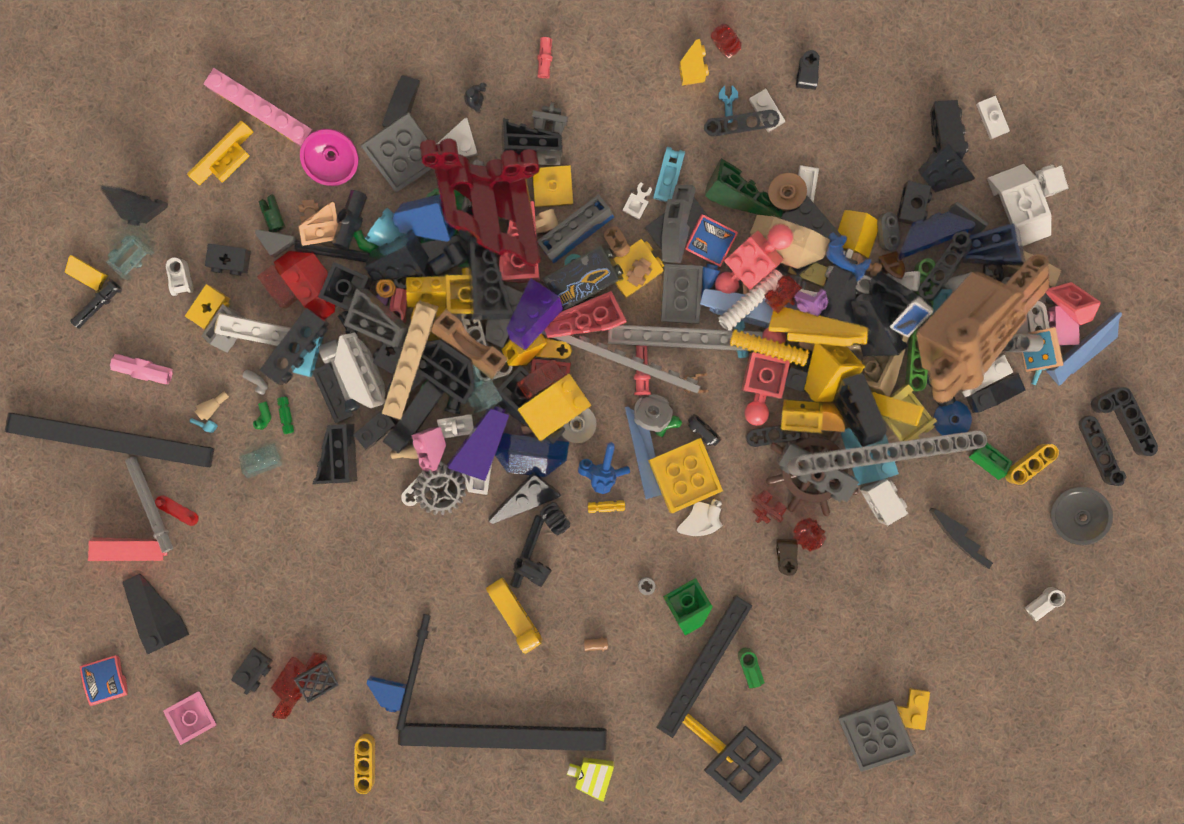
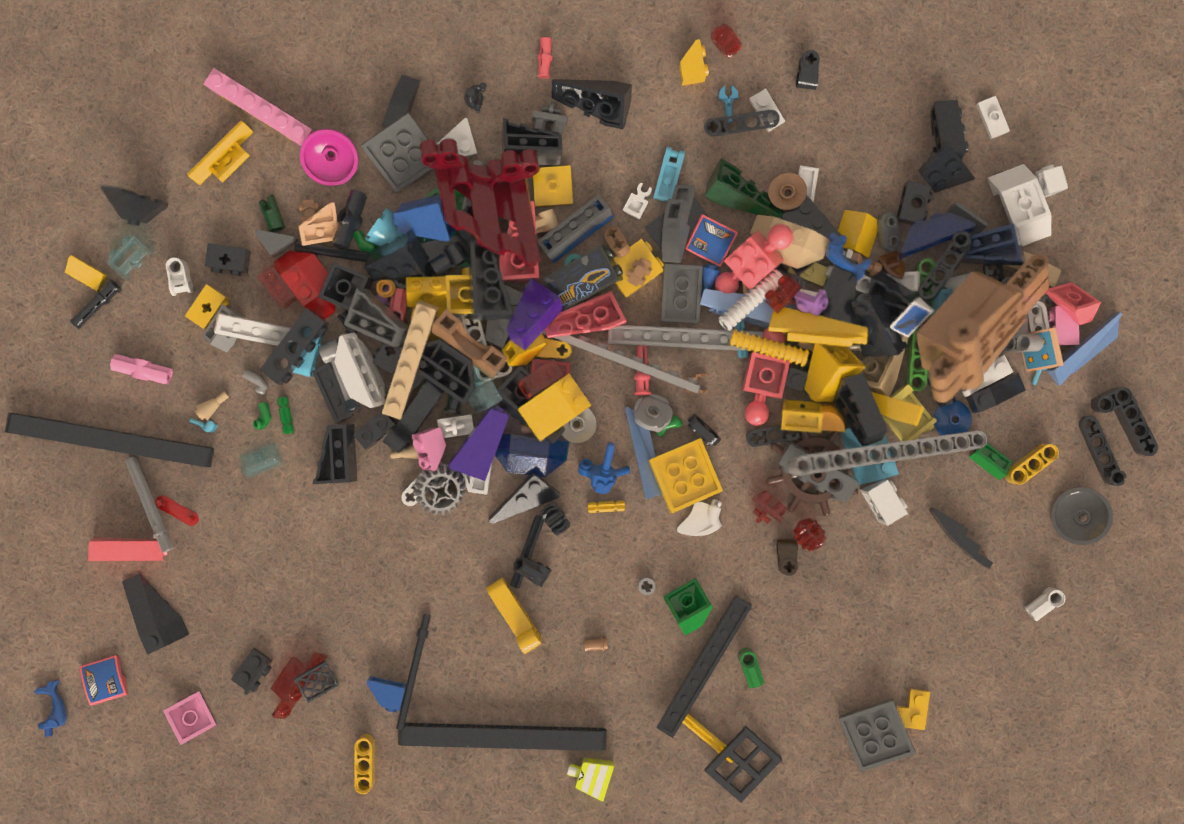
(59, 714): none -> blue animal
(598, 98): none -> black wedge

